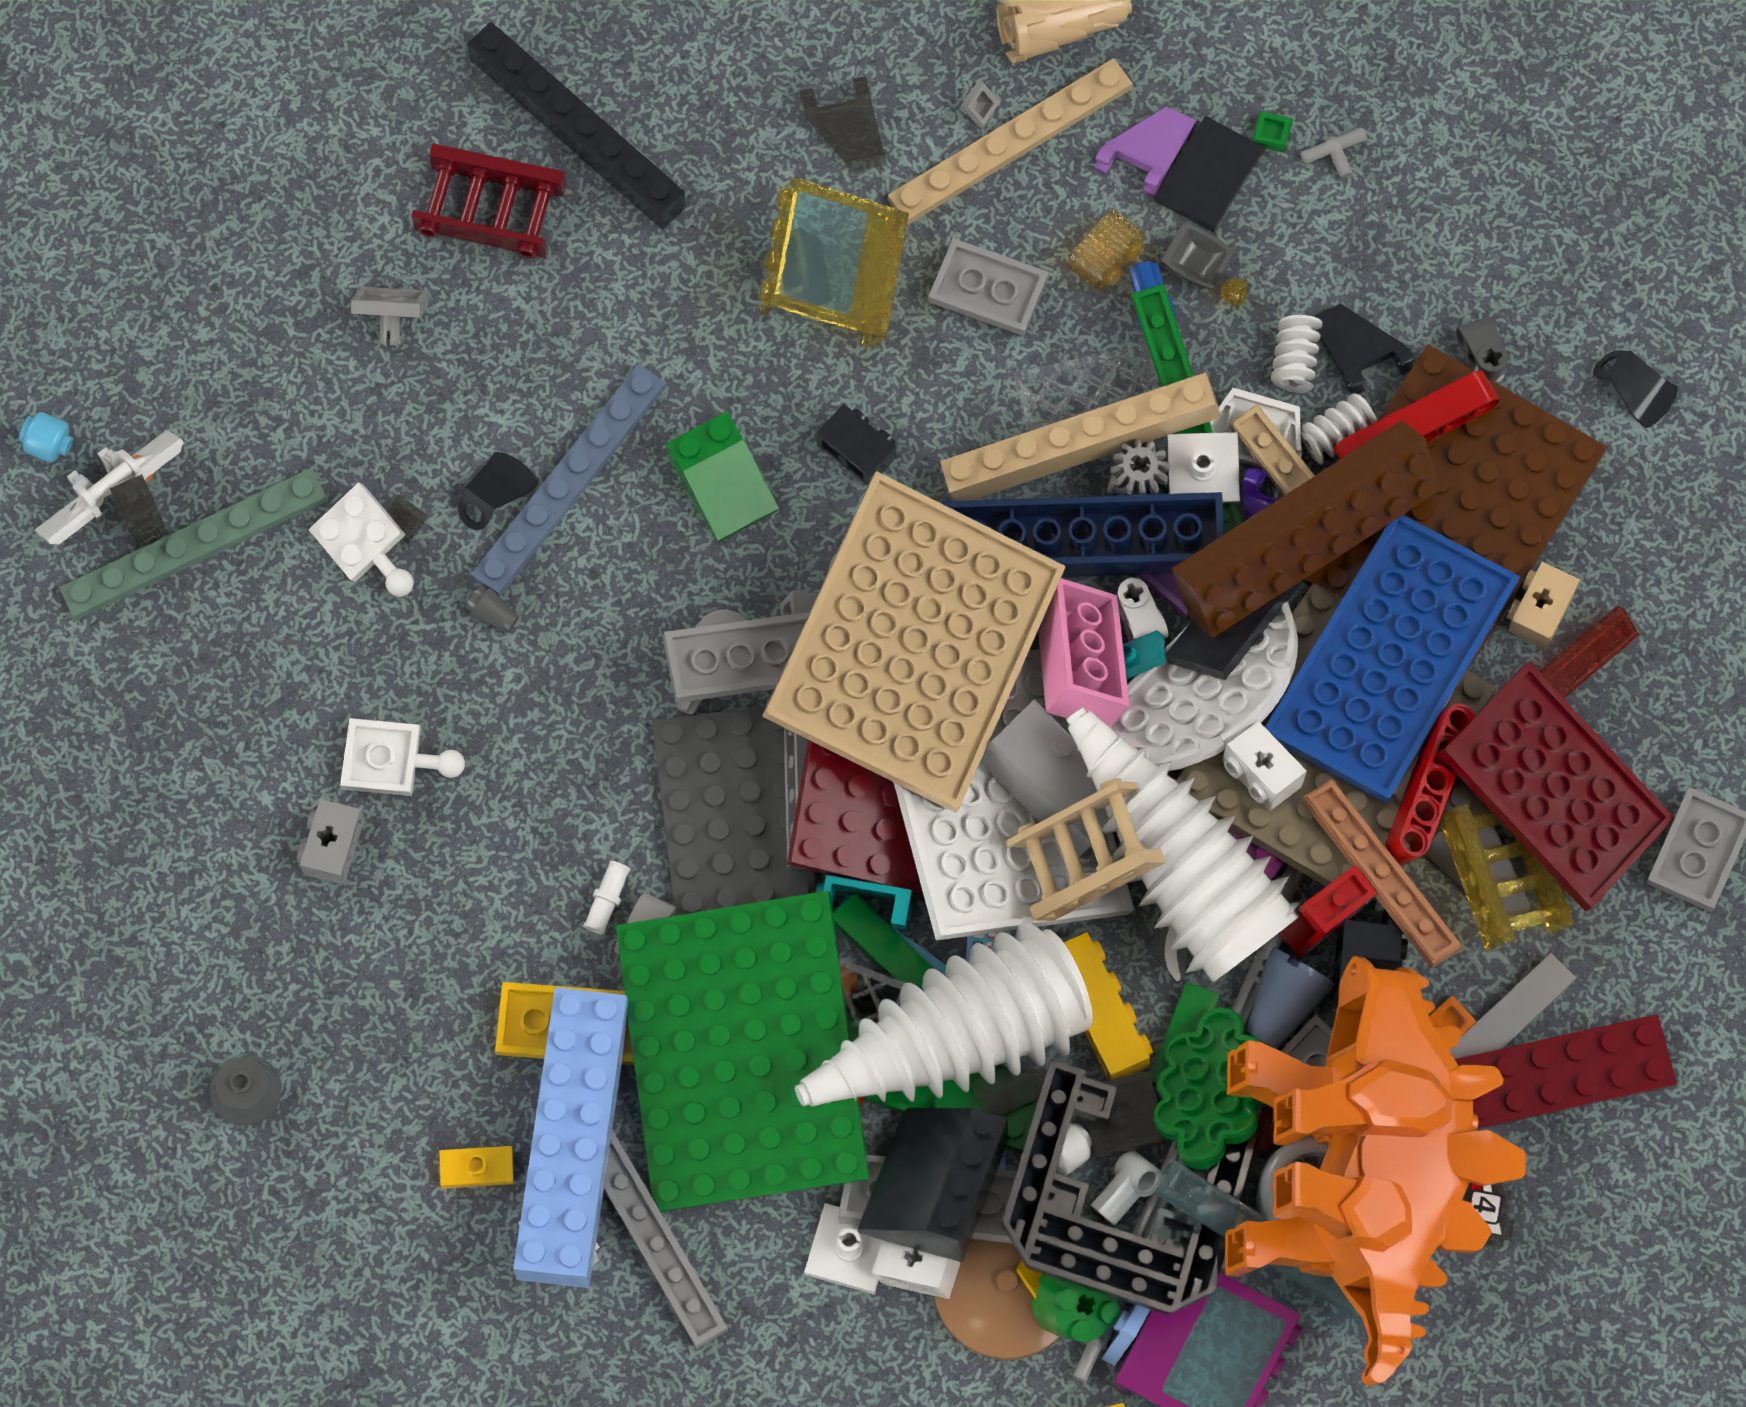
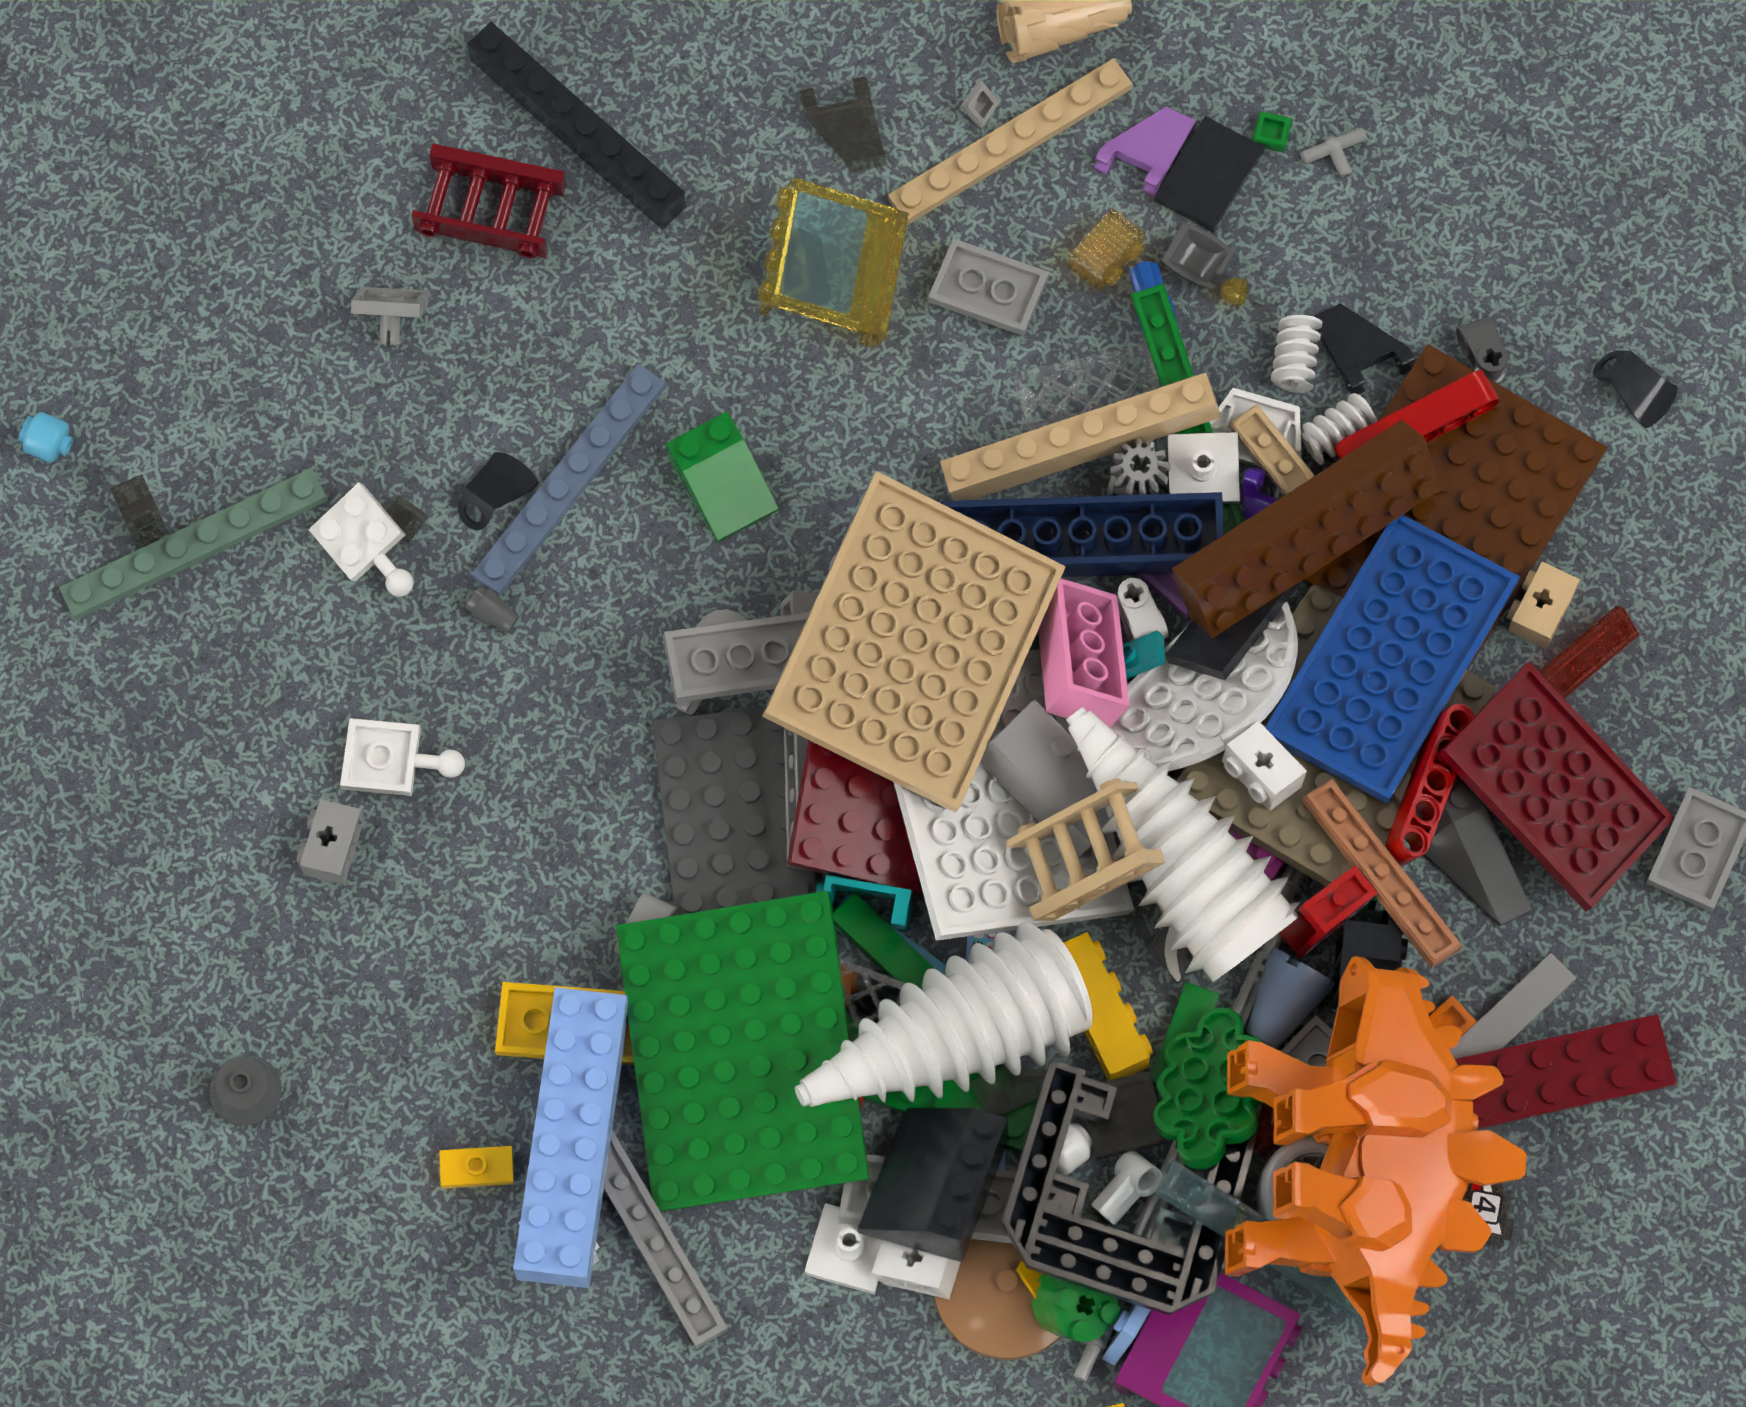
(120, 468): white piece -> none
(606, 897): white pin -> none
(856, 443): black brick -> none
(1485, 894): clear yellow fence -> none

